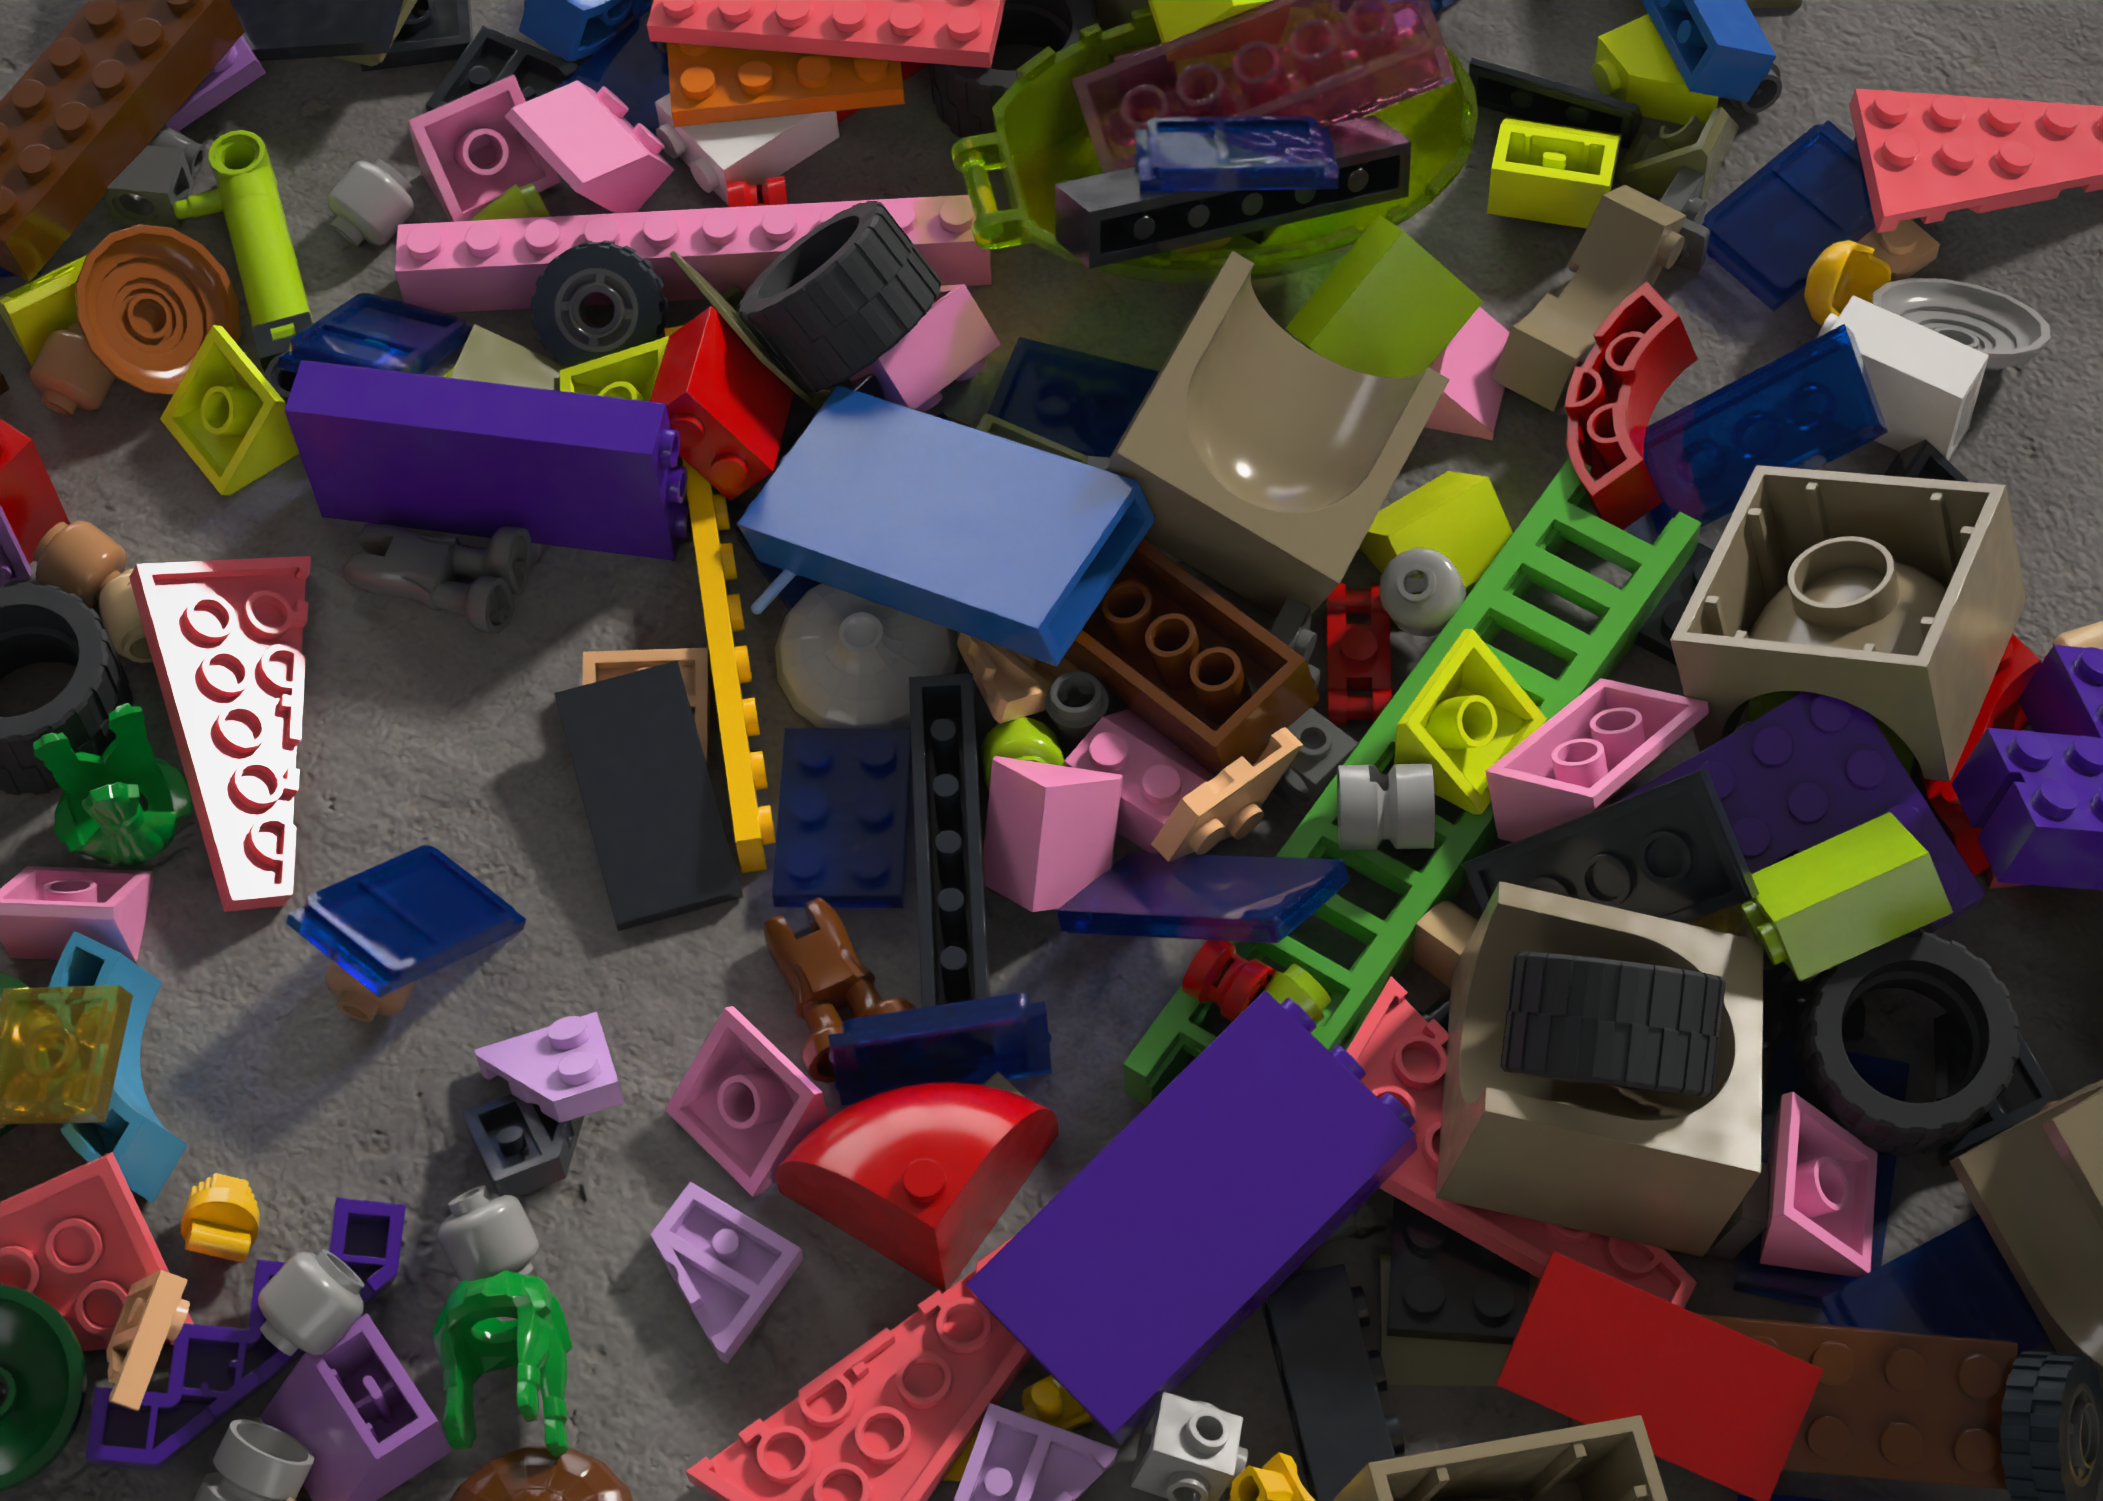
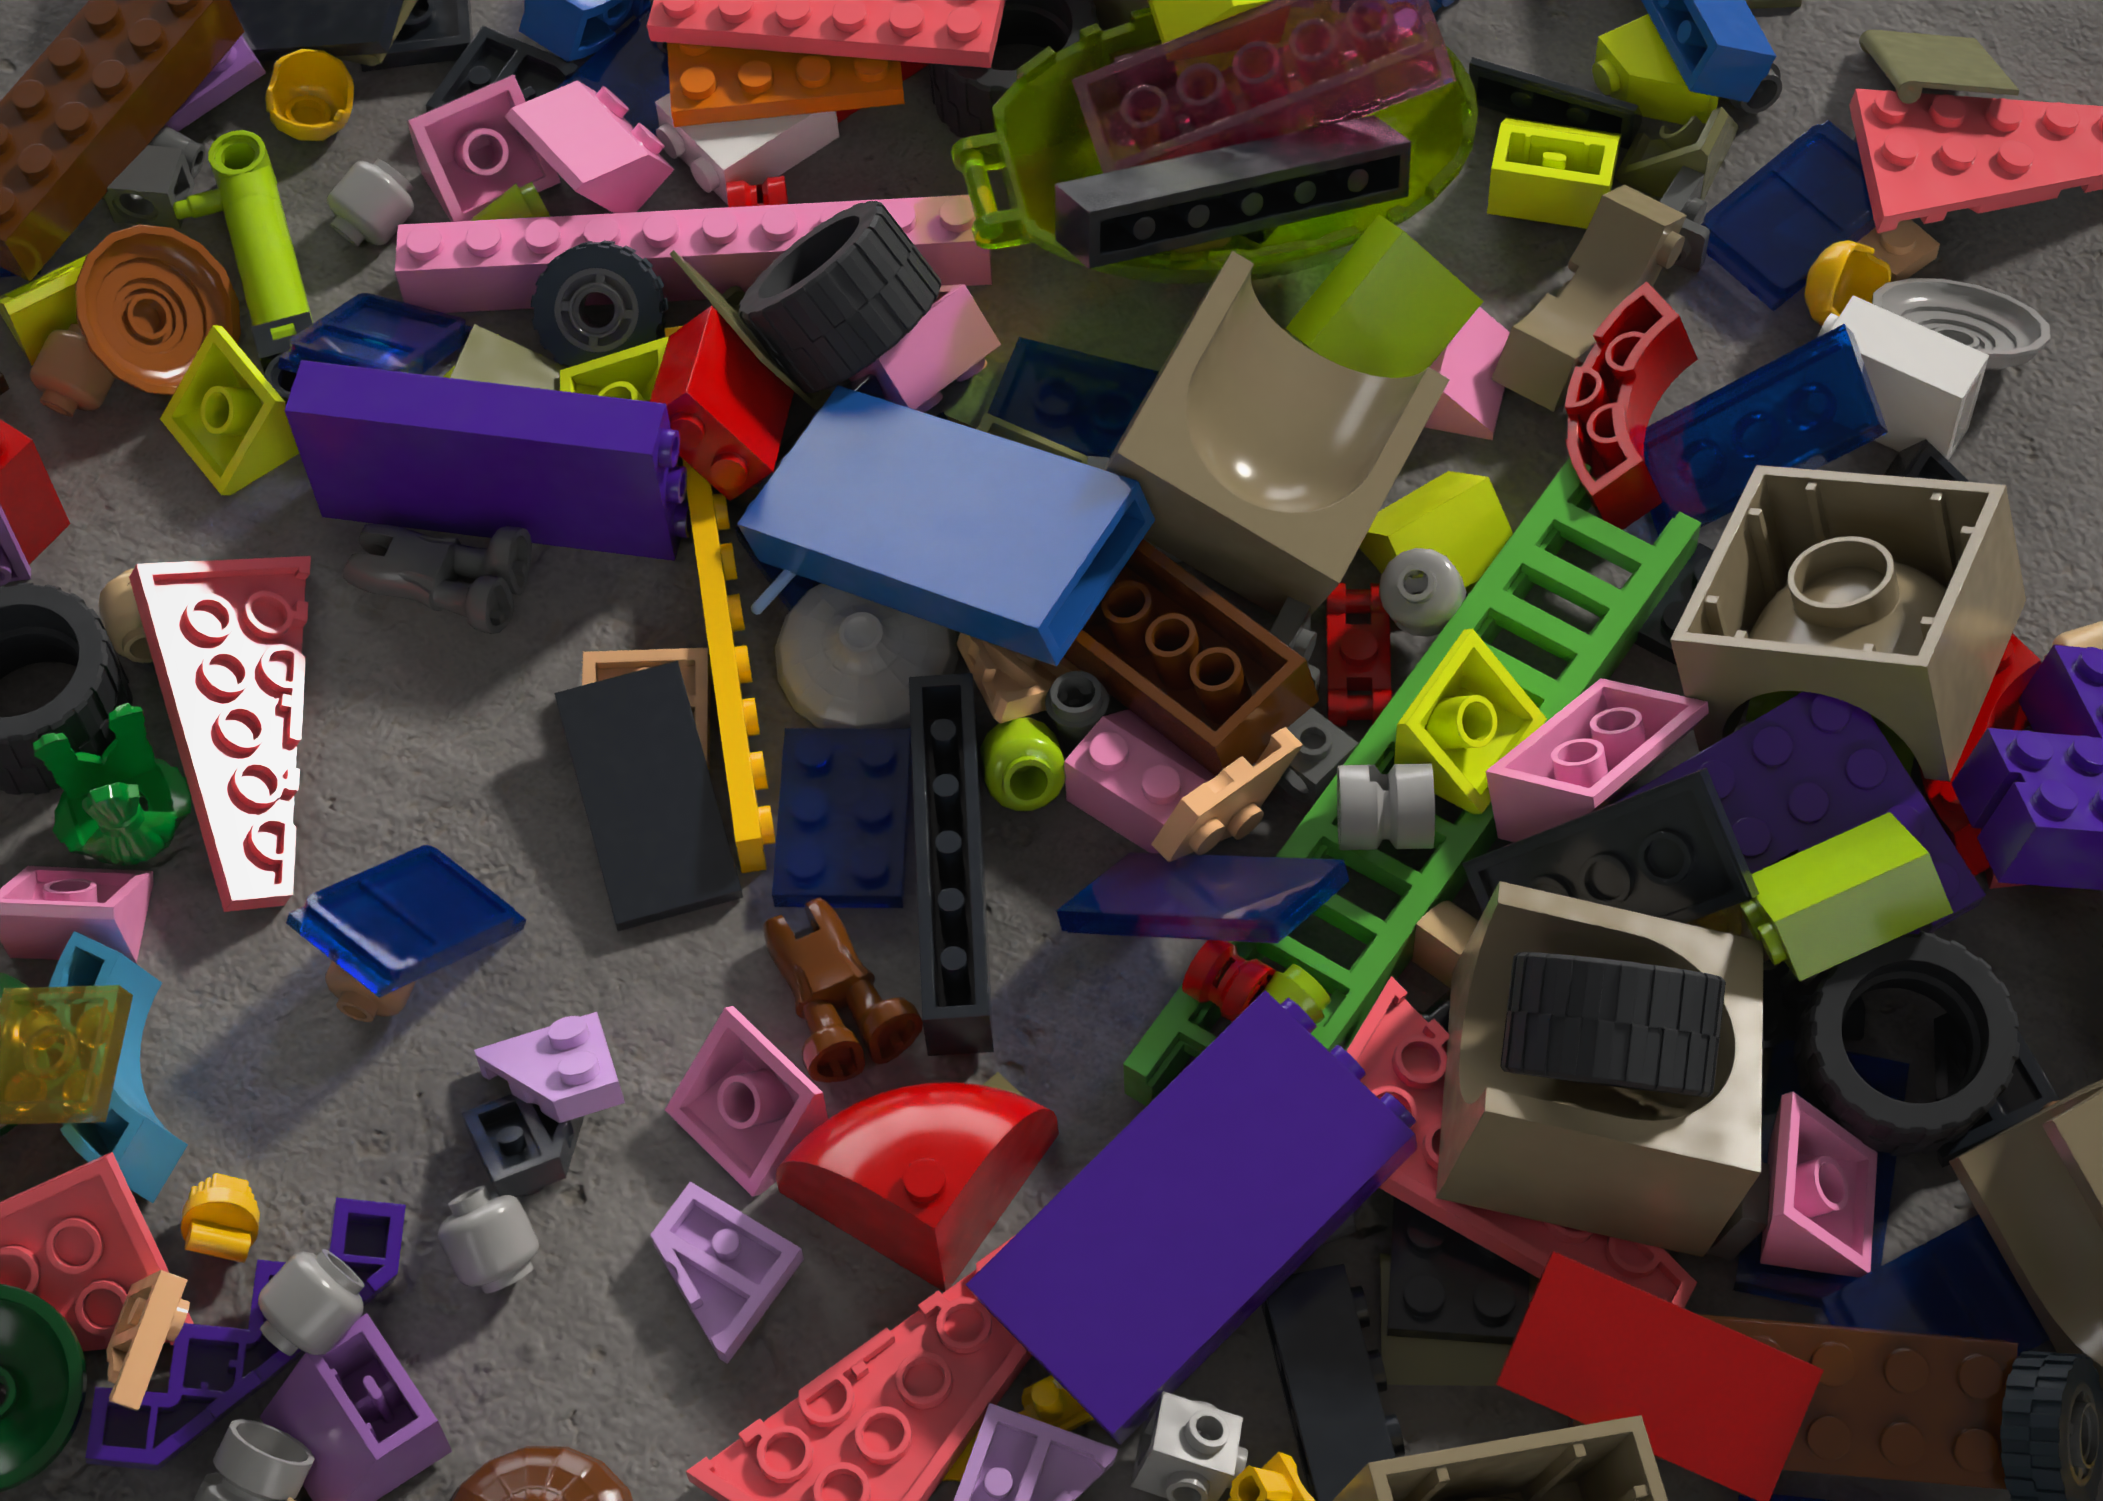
(79, 560): medium nougat head -> none
(310, 95): none -> yellow hair
(475, 1342): green piece -> none
(941, 1045): clear blue piece -> none
(1048, 830): bright pink slope -> none
(1235, 154): clear blue piece -> none
(1935, 62): none -> olive piece

